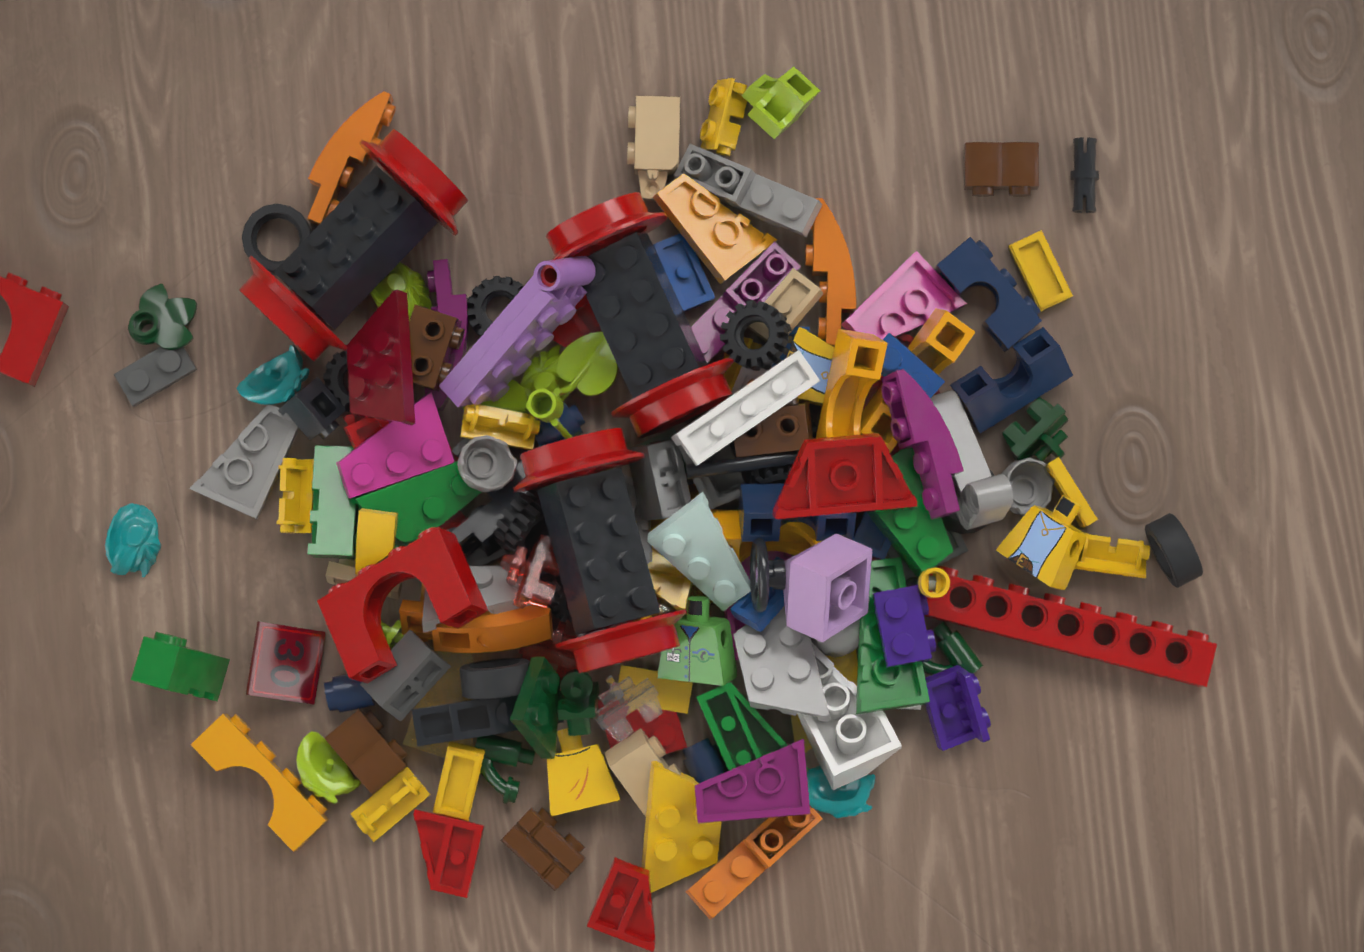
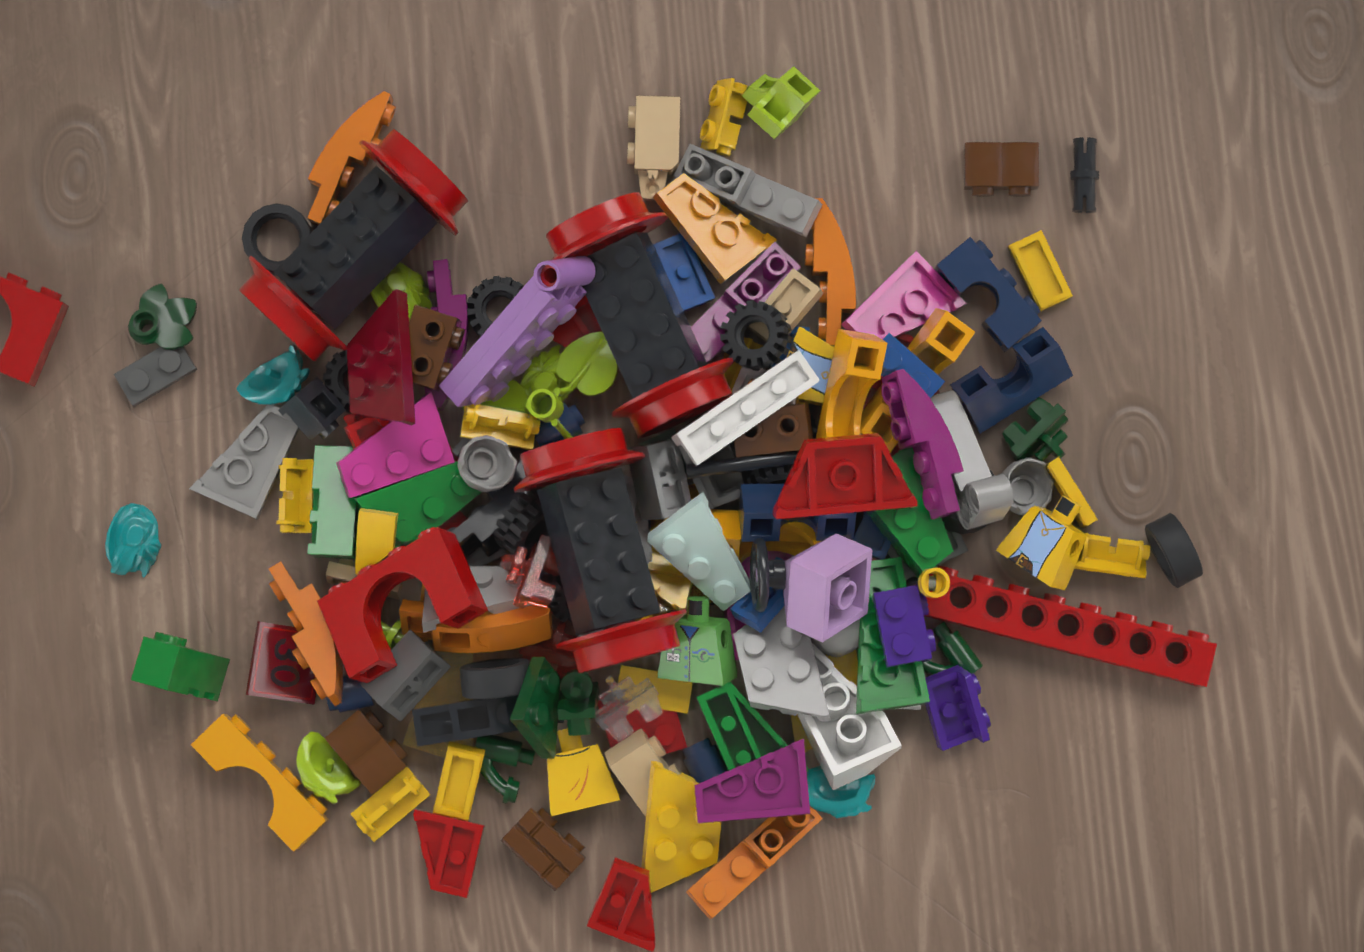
(314, 641): none -> orange slope

